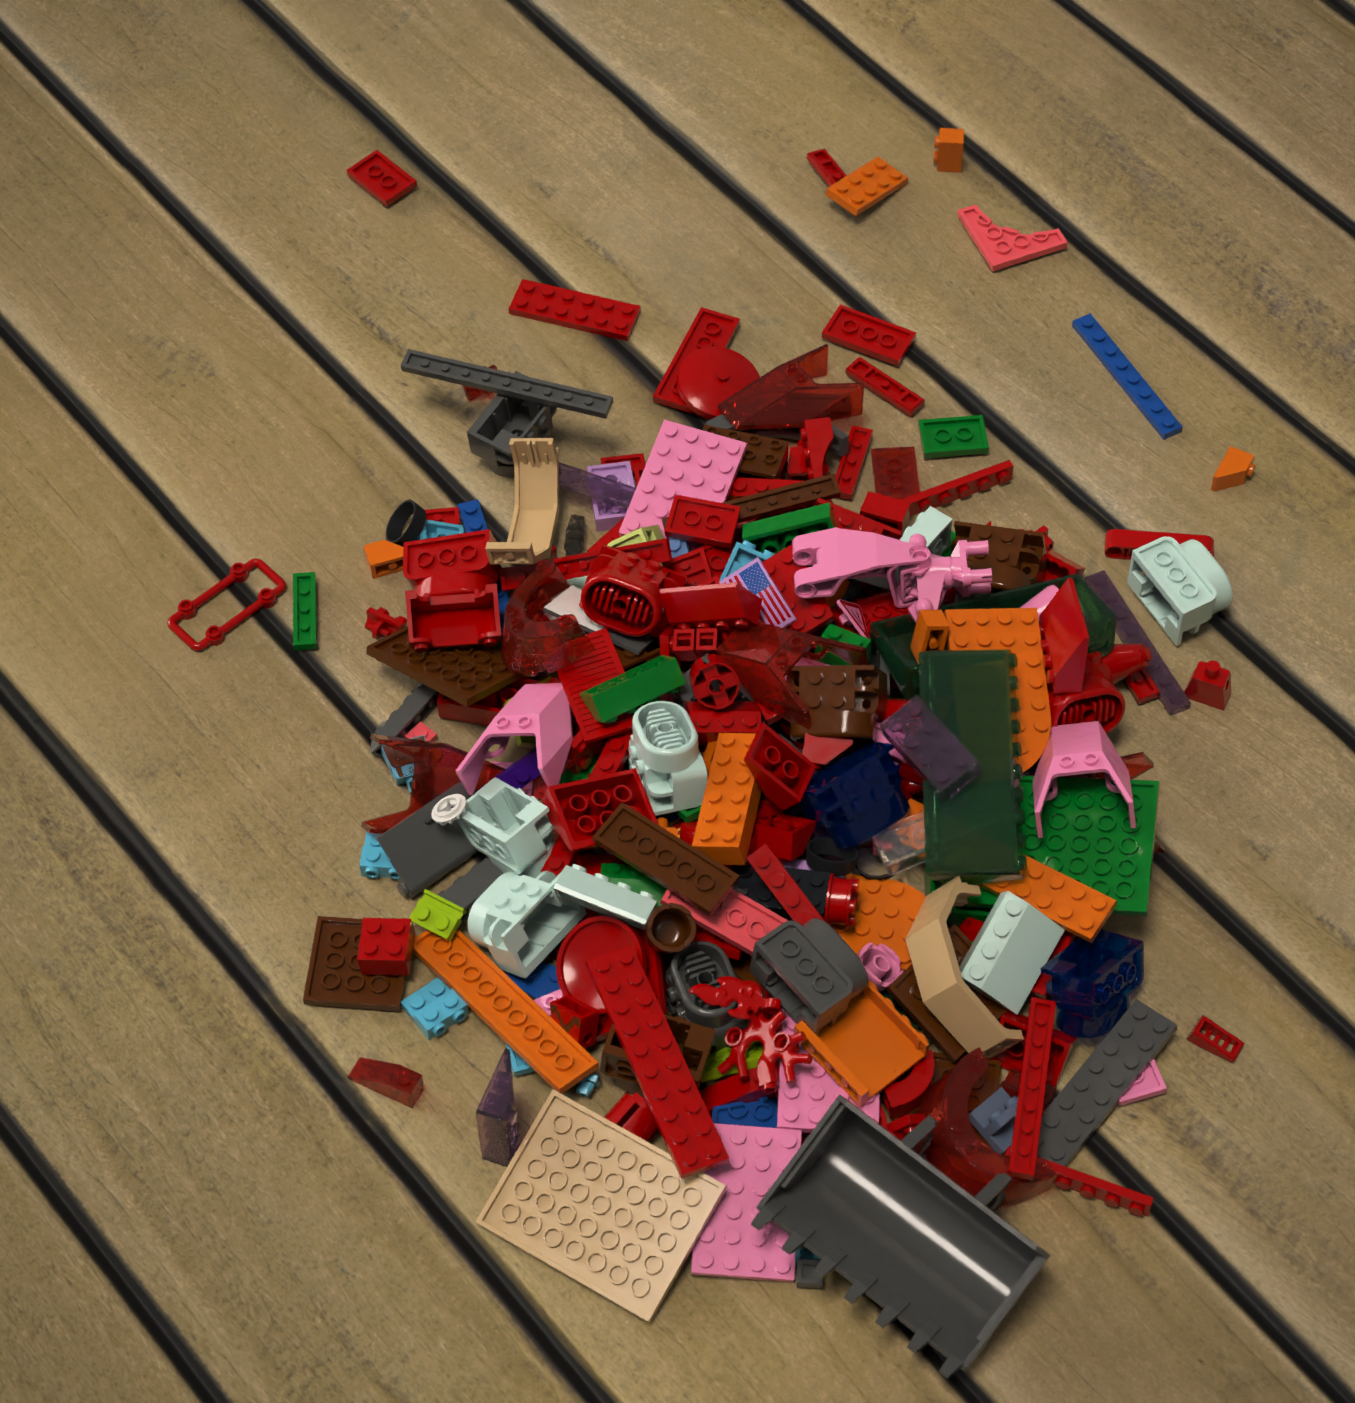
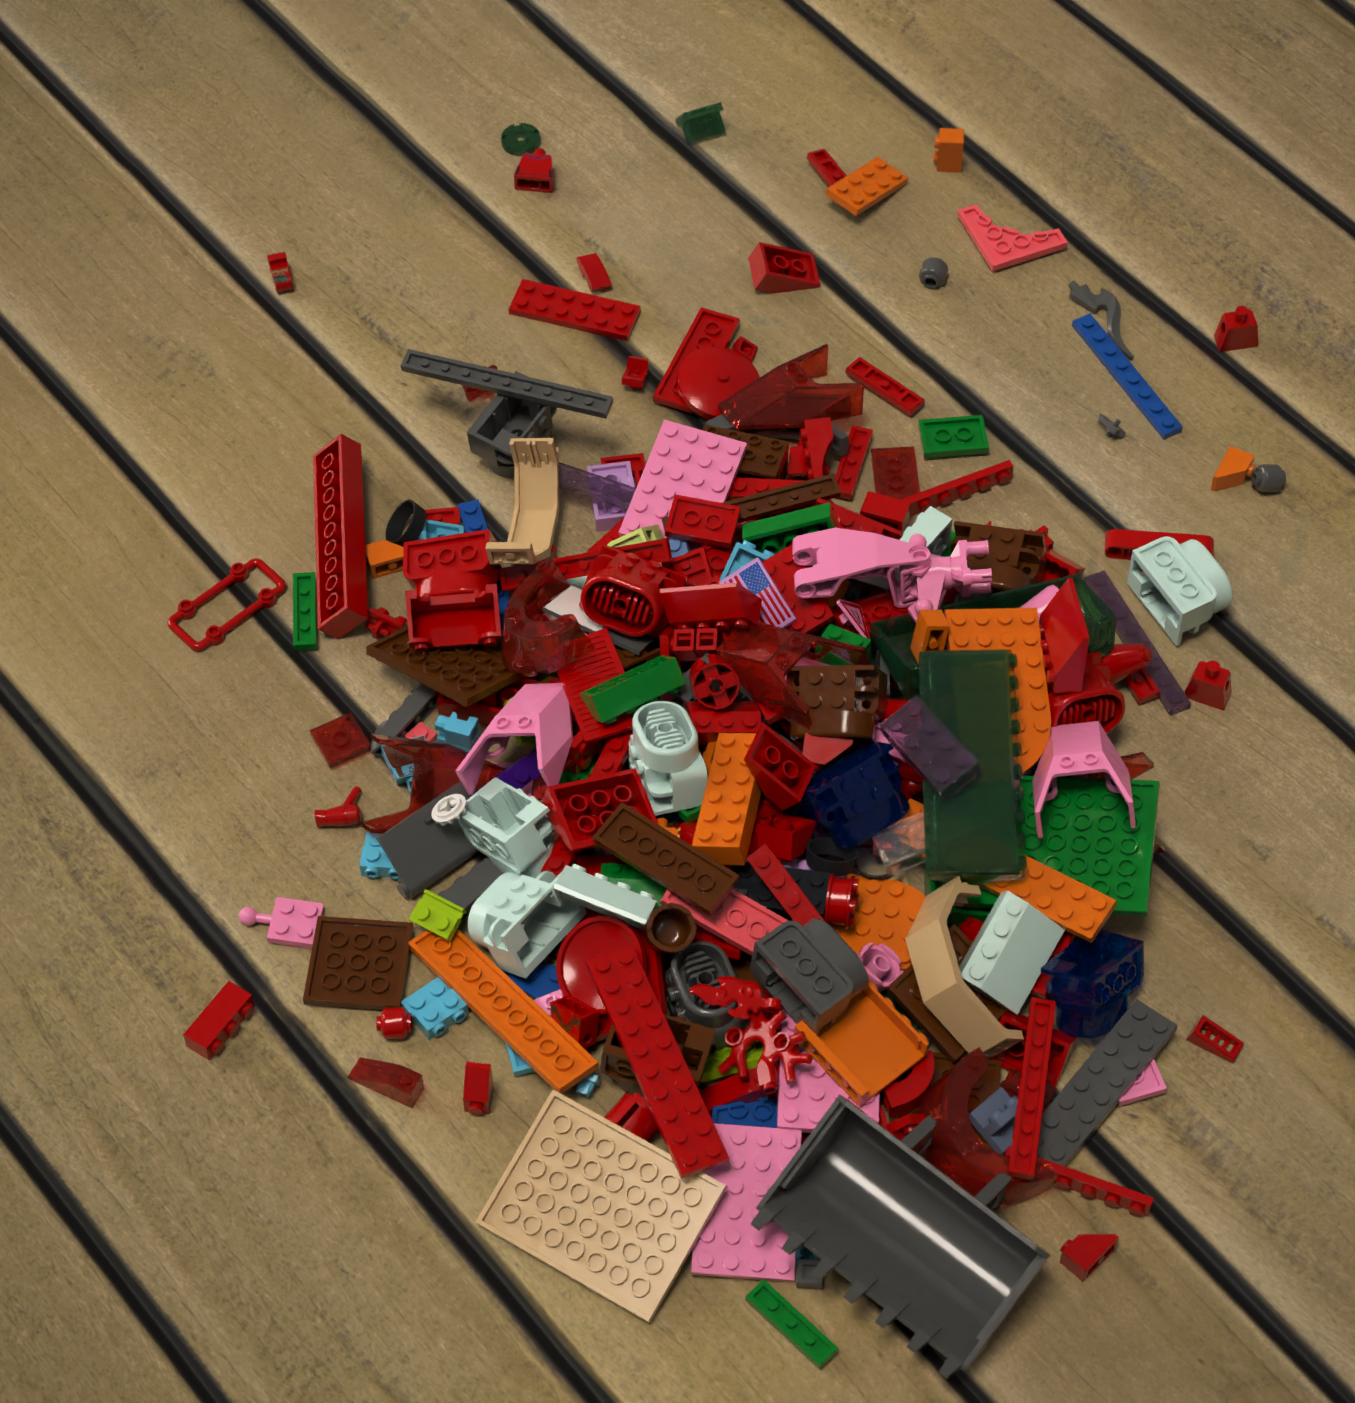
(219, 1020): none -> red brick
(280, 272): none -> red leg
(291, 922): none -> bright pink plate
(340, 537): none -> red brick
(340, 740): none -> clear red plate
(342, 815): none -> red piece
(381, 178): red plate -> none
(386, 946): red brick -> none
(394, 1023): none -> red head
(458, 732): none -> medium azure hips
(478, 1088): none -> red slope
(498, 1115): slope -> none
(518, 148): none -> clear green tile
(534, 172): none -> red torso
(575, 535): clear smoke hinge -> none
(594, 271): none -> red slope
(636, 372): none -> red bracket
(701, 122): none -> clear green bracket
(745, 348): none -> red slope
(782, 269): none -> red slope
(791, 1324): none -> green plate
(869, 335): red plate -> none
(933, 272): none -> dark grey head
(1087, 1253): none -> red slope
(1104, 300): none -> dark grey piece
(1112, 427): none -> dark grey piece
(1237, 330): none -> red torso
(1268, 478): none -> dark grey head

